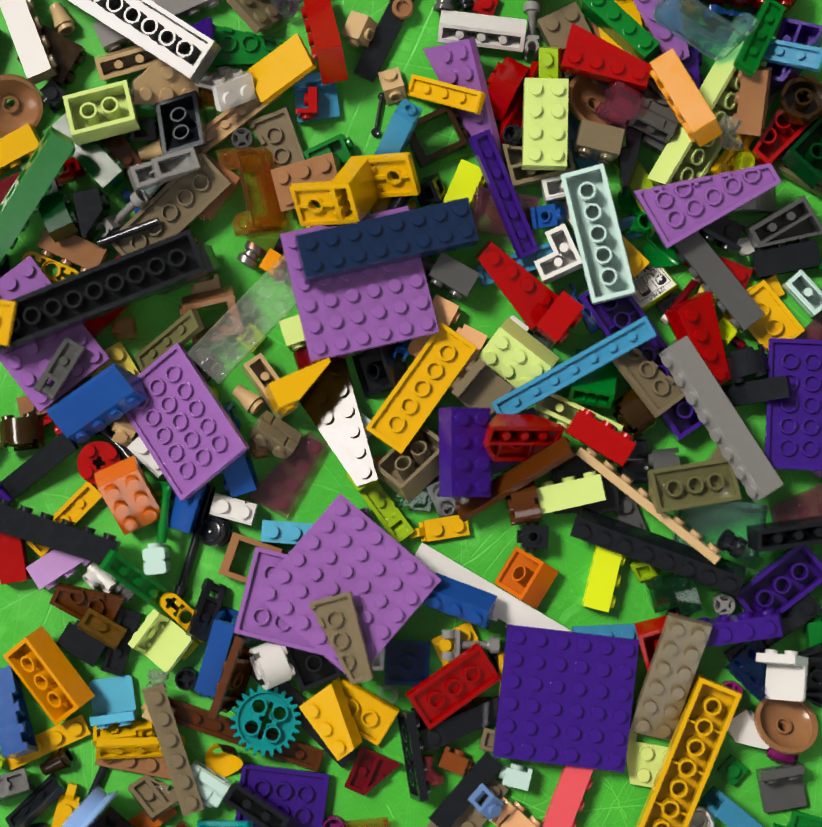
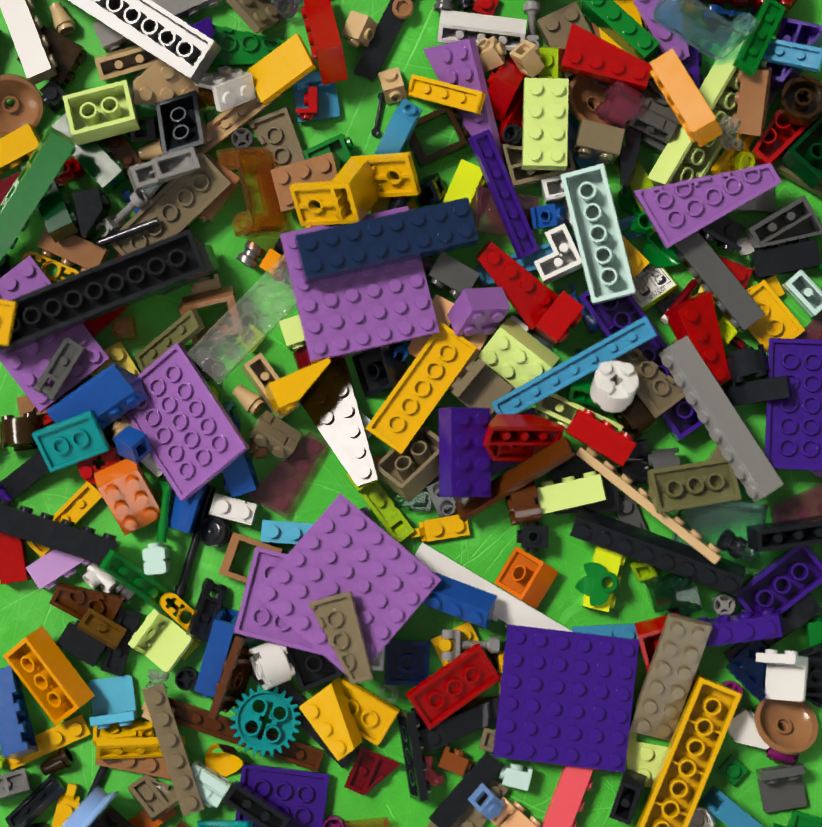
(71, 441): none -> teal tile
(132, 444): none -> blue brick
(478, 311): none -> medium lavender brick
(491, 53): none -> tan brick
(527, 58): none -> tan brick
(594, 583): none -> green plate
(614, 386): none -> white brick
(628, 796): none -> black brick

